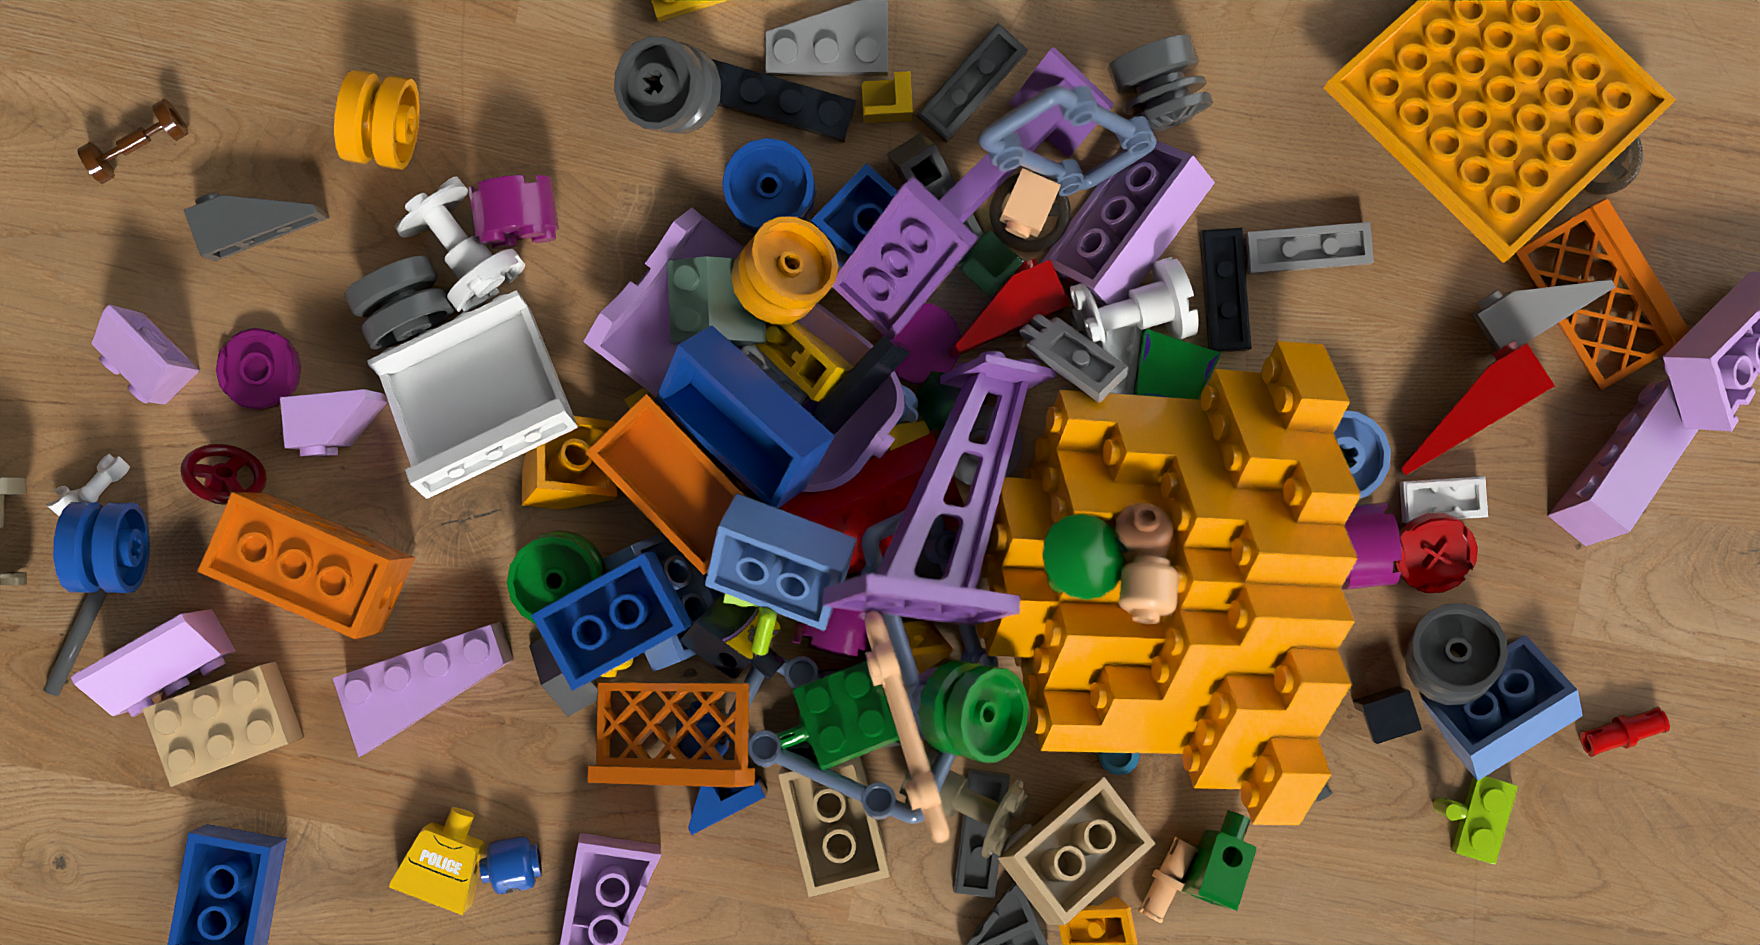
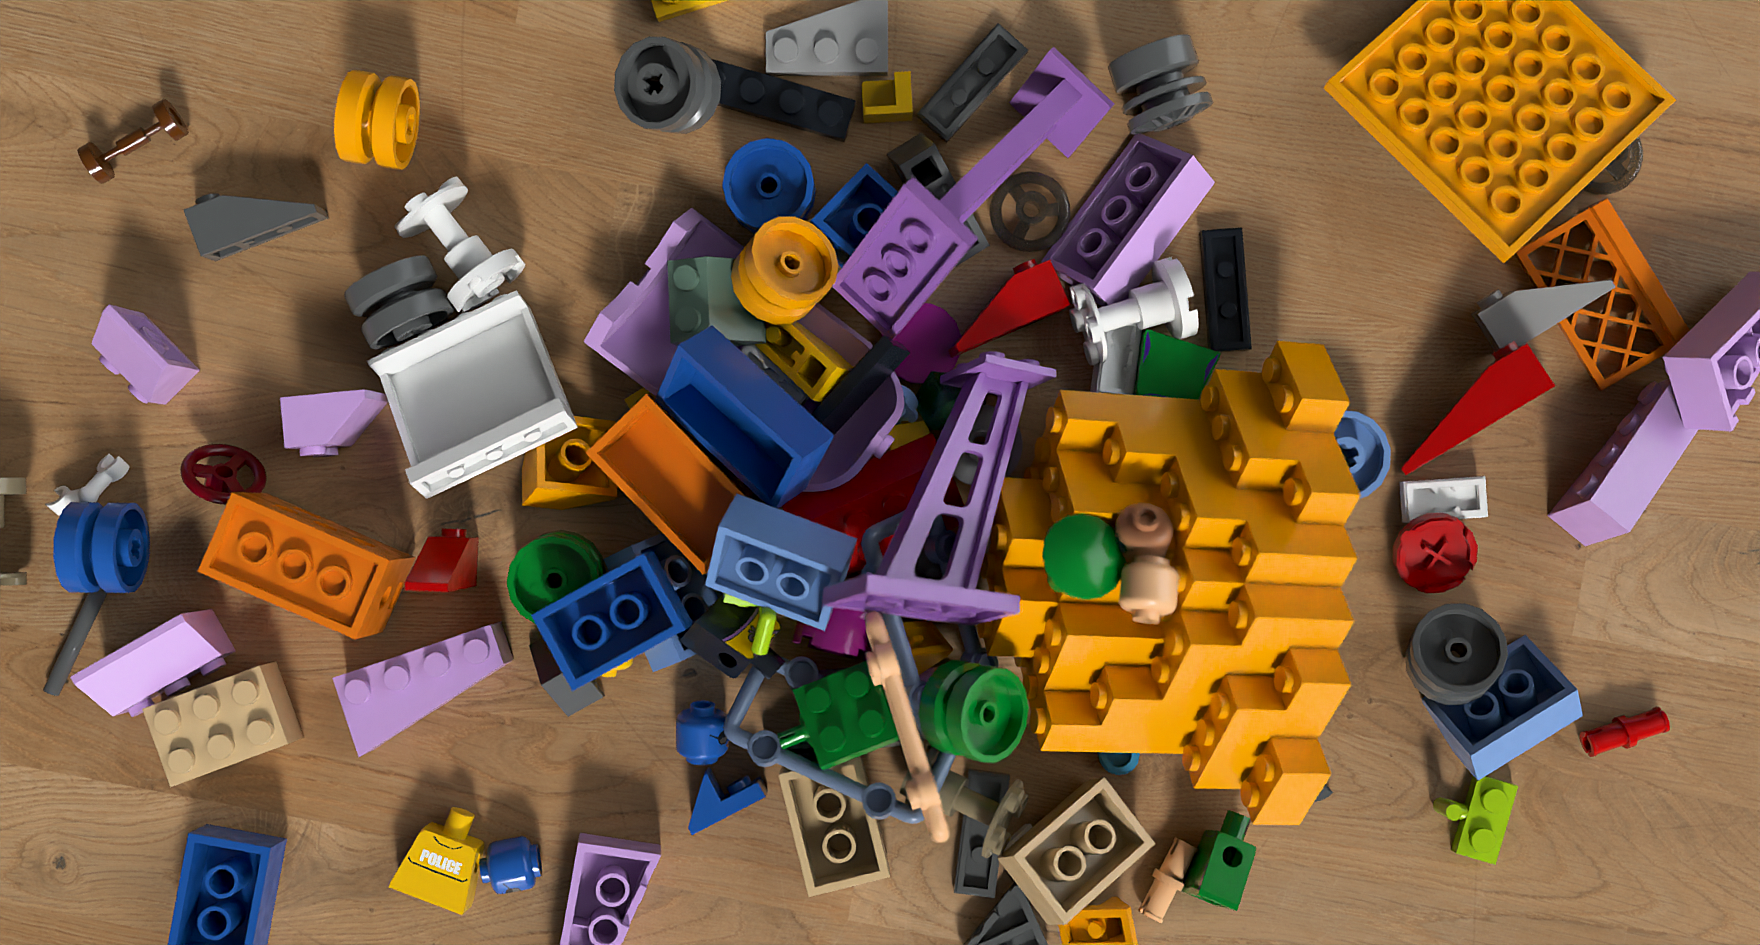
(258, 368): magenta tile -> none
(445, 563): none -> red slope
(513, 210): magenta brick -> none
(677, 770): orange fence -> none
(989, 263): clear green panel -> none
(1029, 204): light nougat brick -> none
(1073, 356): light grey hinge -> none
(1079, 108): sand blue bar -> none
(1309, 248): light grey plate -> none
(1375, 544): magenta brick -> none
(1389, 714): black panel -> none

